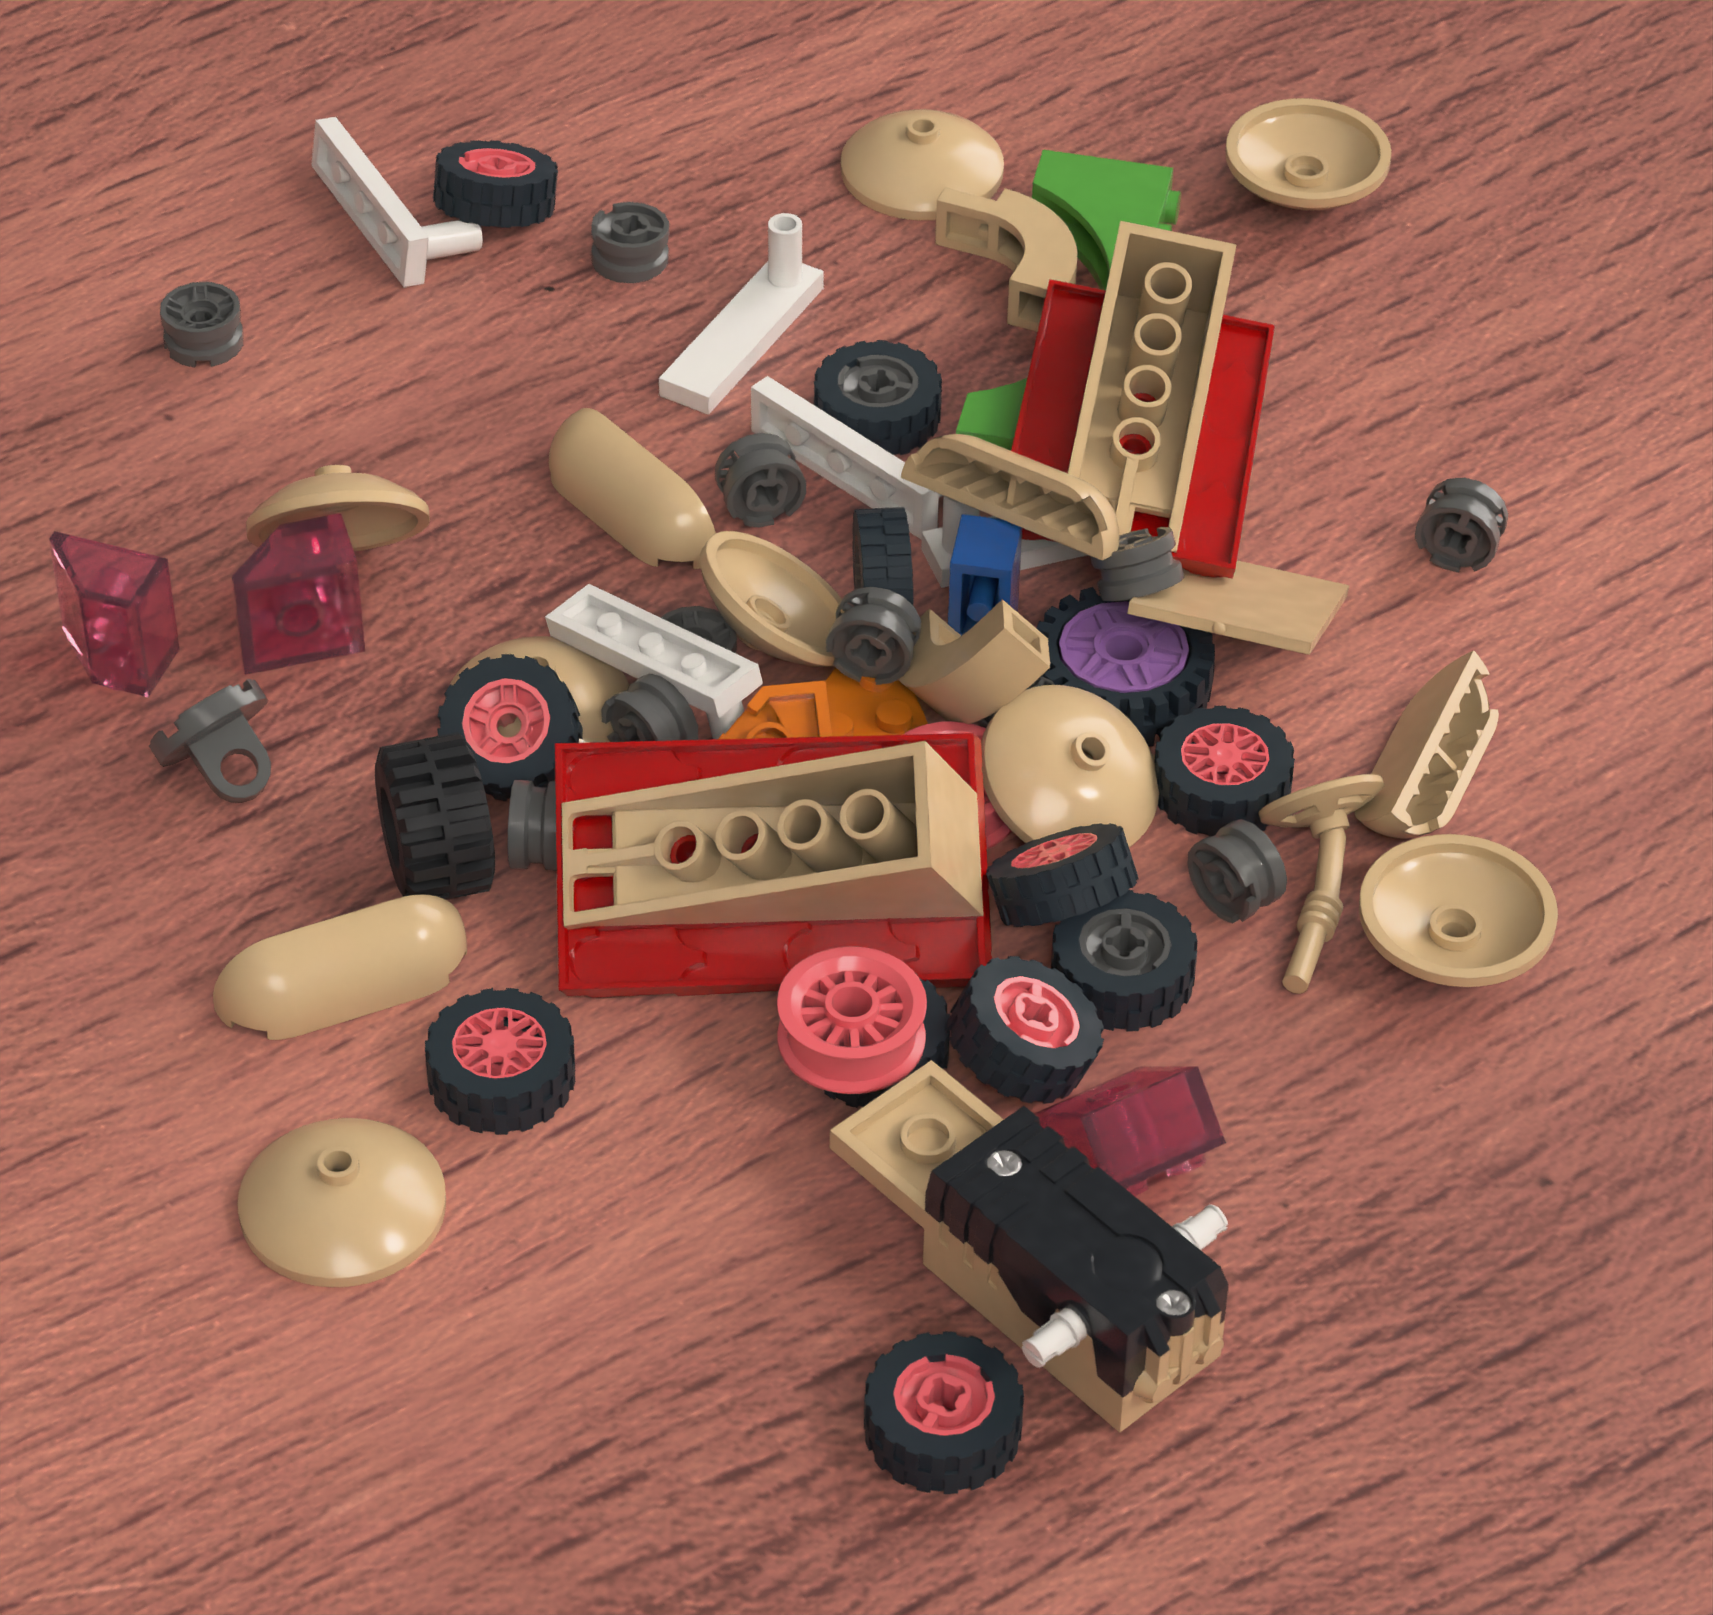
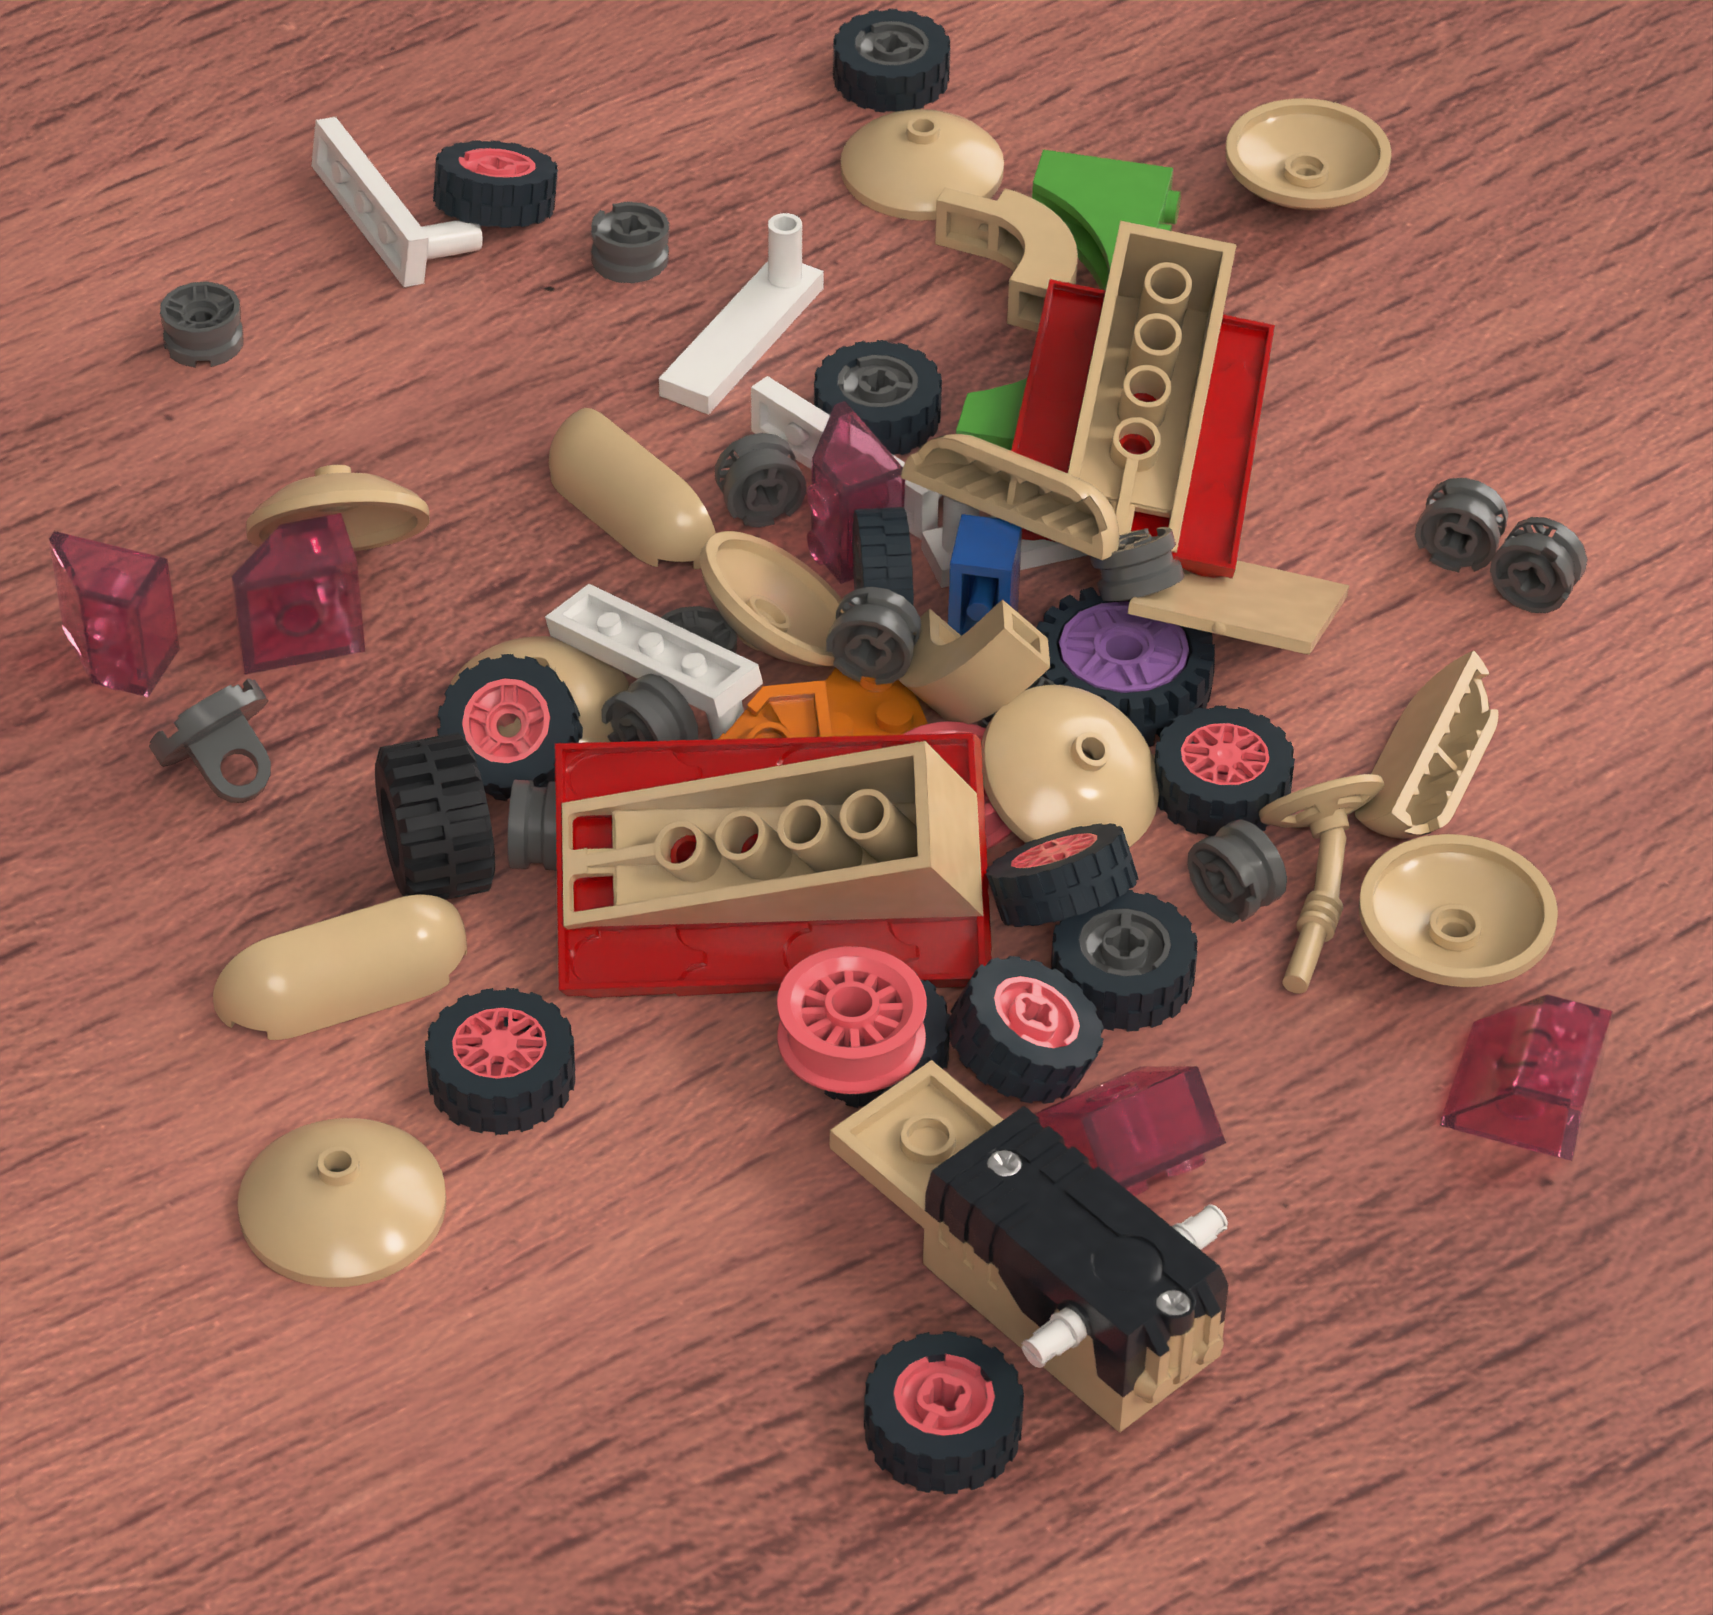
(847, 474): none -> clear pink slope
(891, 60): none -> black wheel
(1530, 1075): none -> clear pink slope
(1538, 569): none -> dark grey wheel

